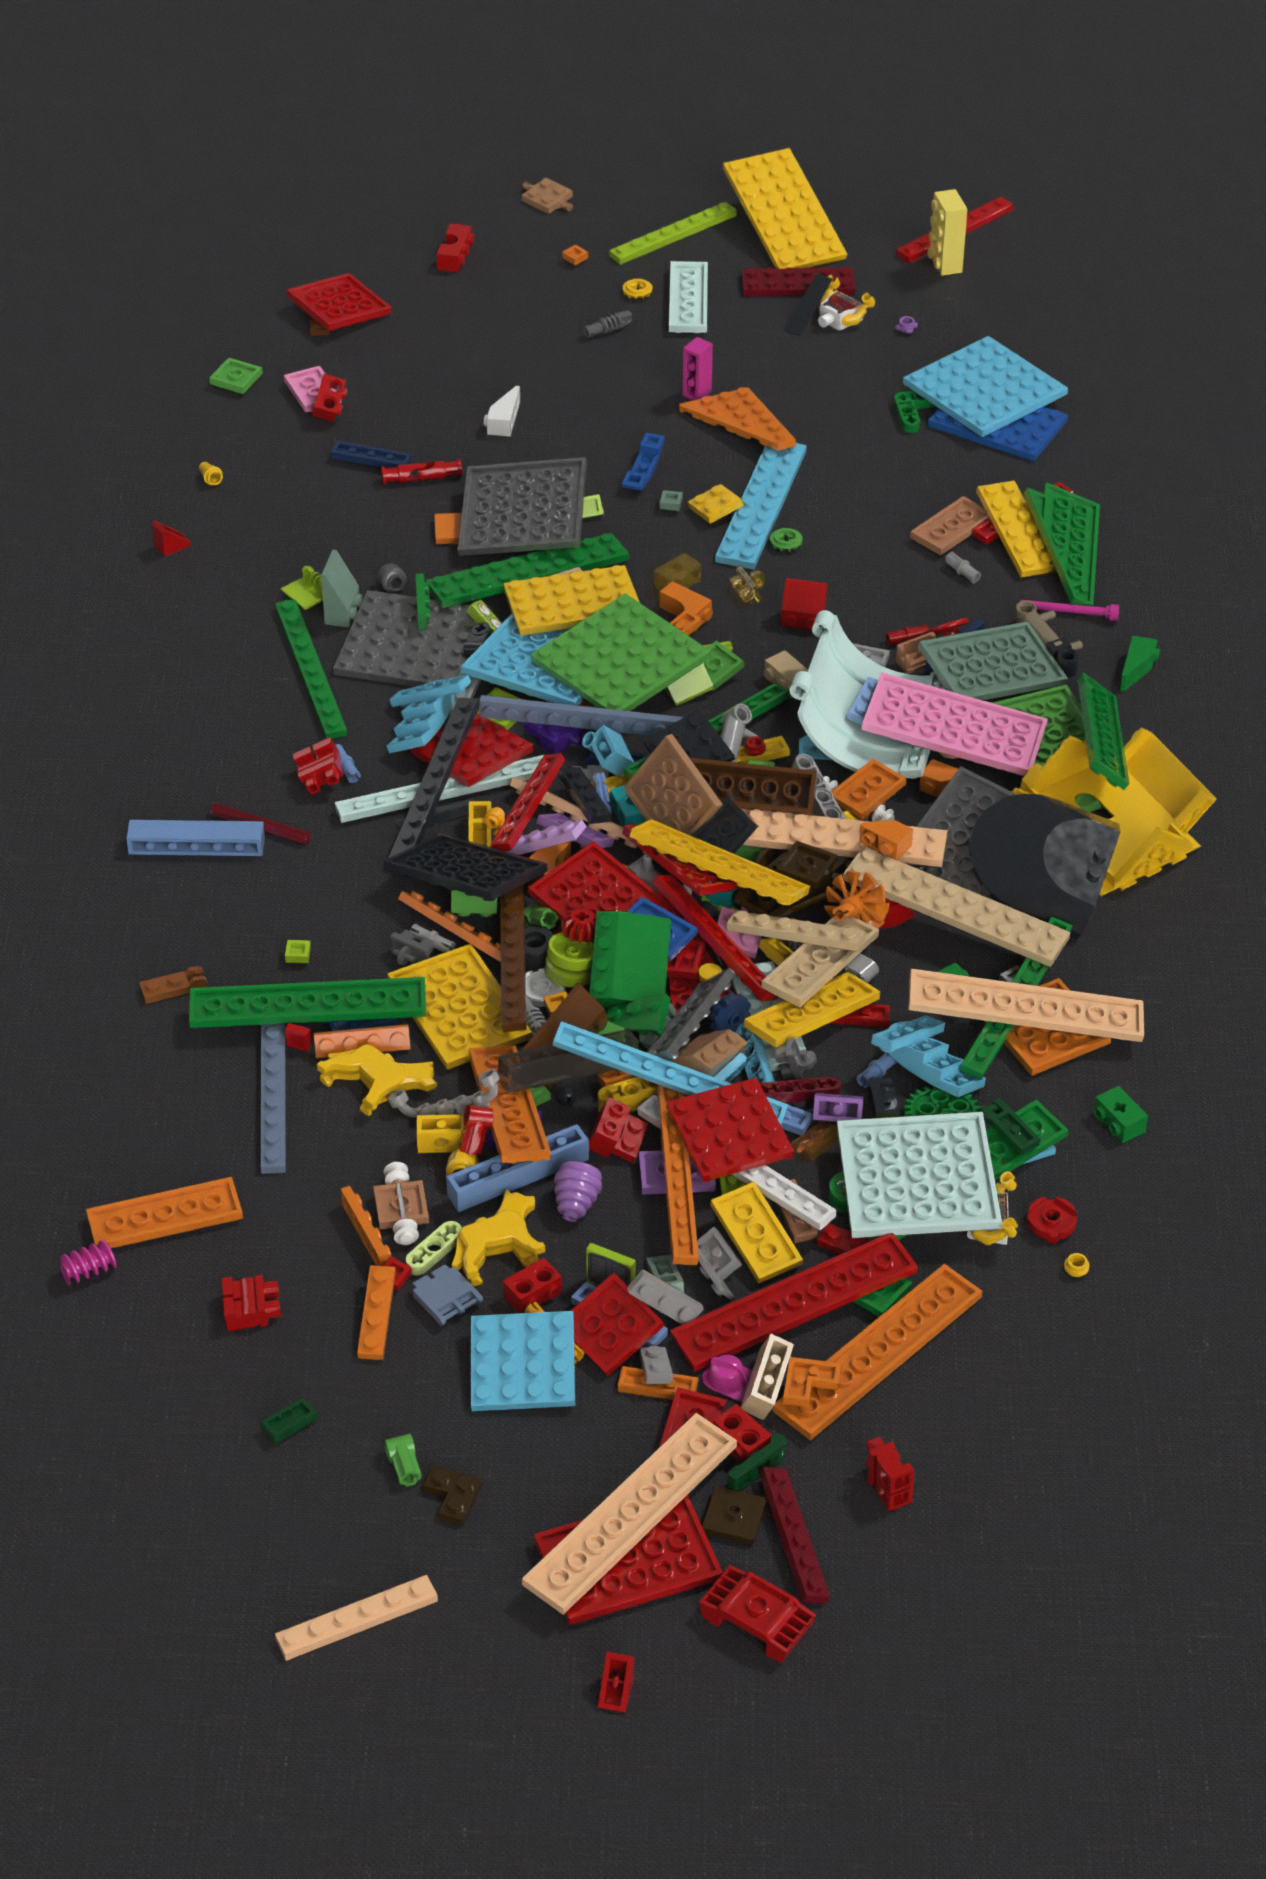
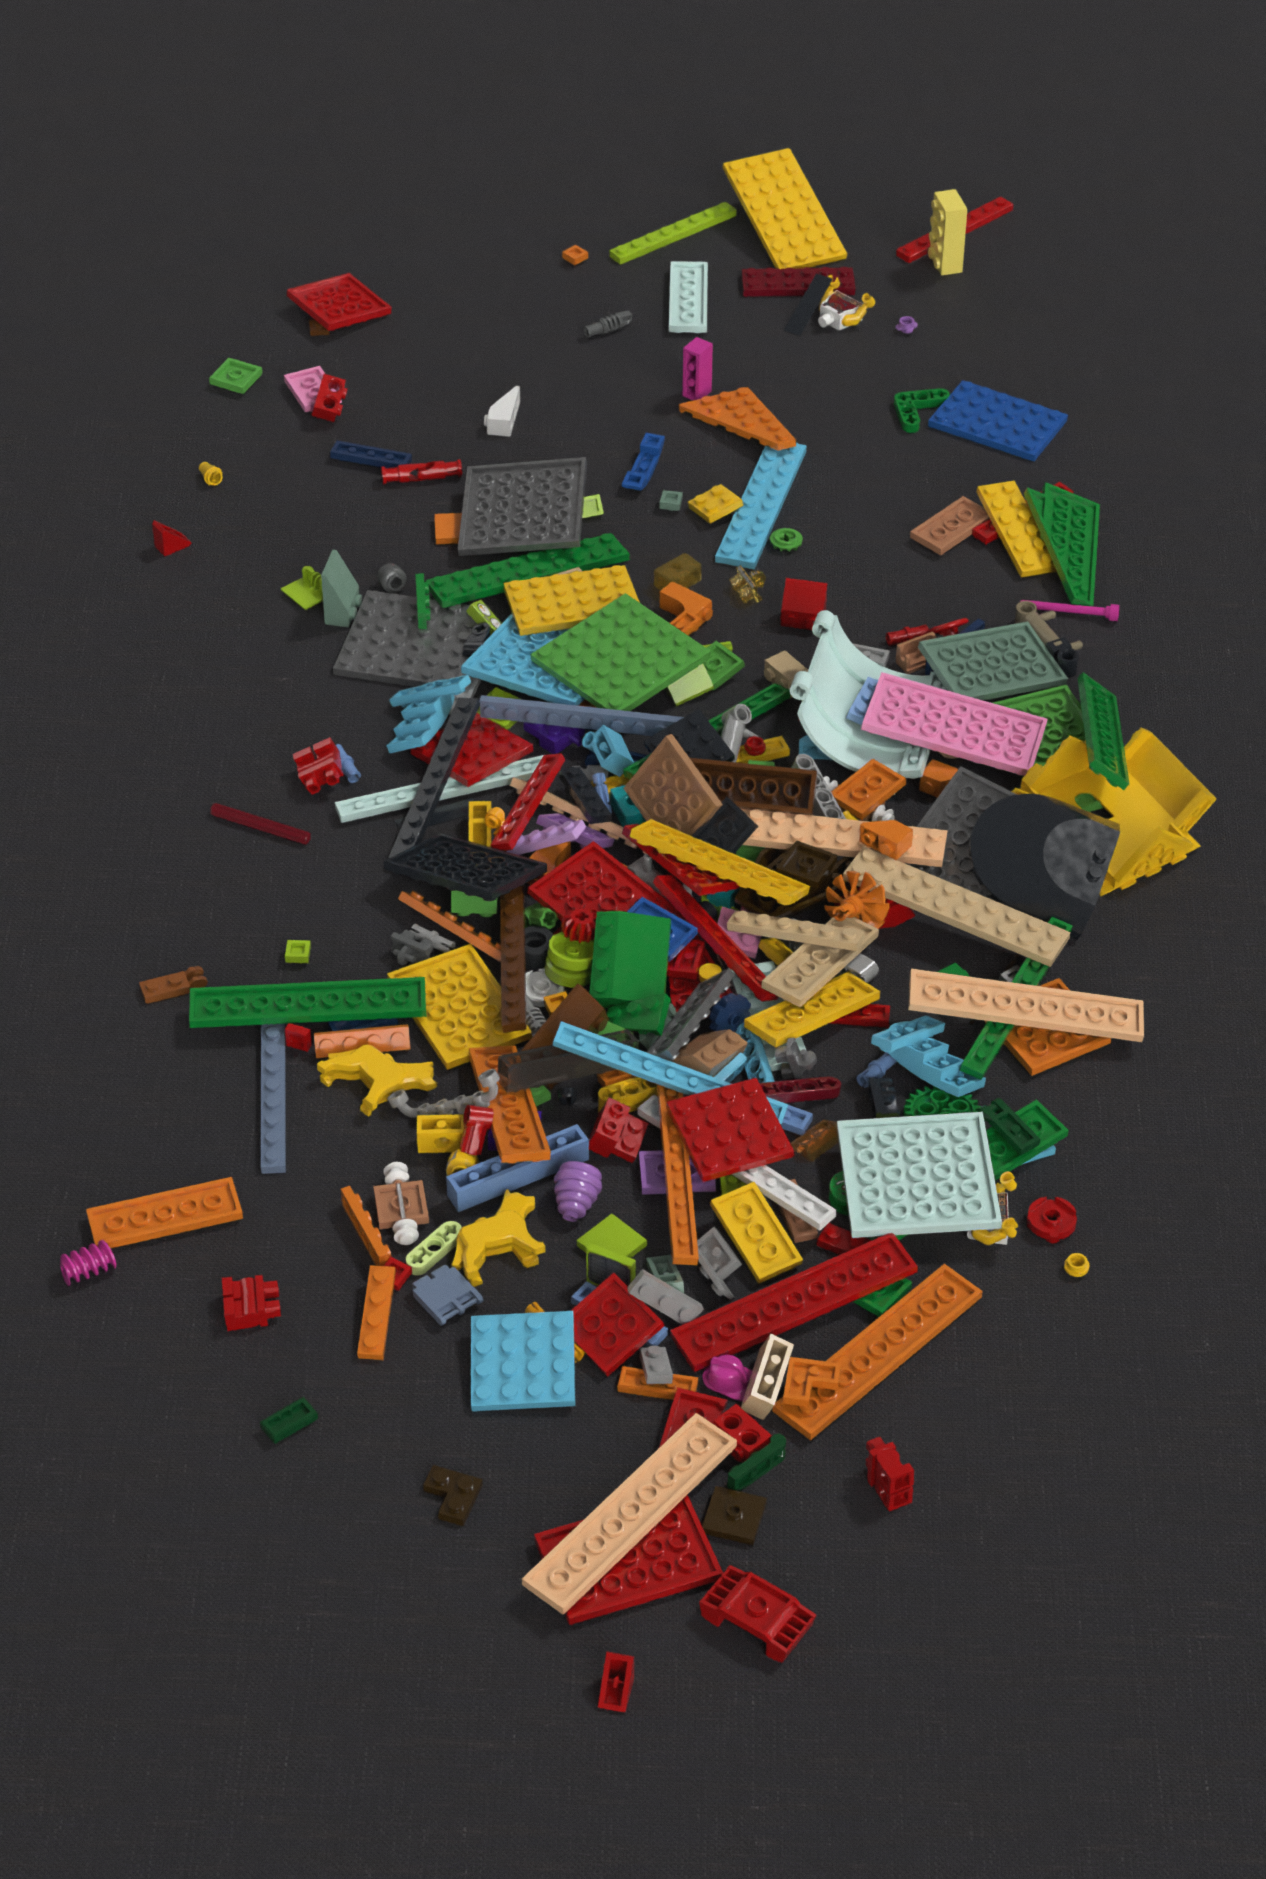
(195, 837): medium blue brick -> none
(311, 669): green plate -> none
(356, 1617): light nougat plate -> none
(402, 1454): bright green piece -> none
(453, 253): red arch -> none
(532, 1284): red brick -> none
(547, 196): medium nougat plate -> none
(615, 1236): none -> lime tile
(630, 288): yellow gear -> none
(794, 1535): dark red plate -> none
(837, 1107): medium lavender brick -> none
(962, 567): light grey axle -> none
(985, 386): medium azure plate -> none
(1120, 1114): green brick -> none
(1139, 660): green slope -> none

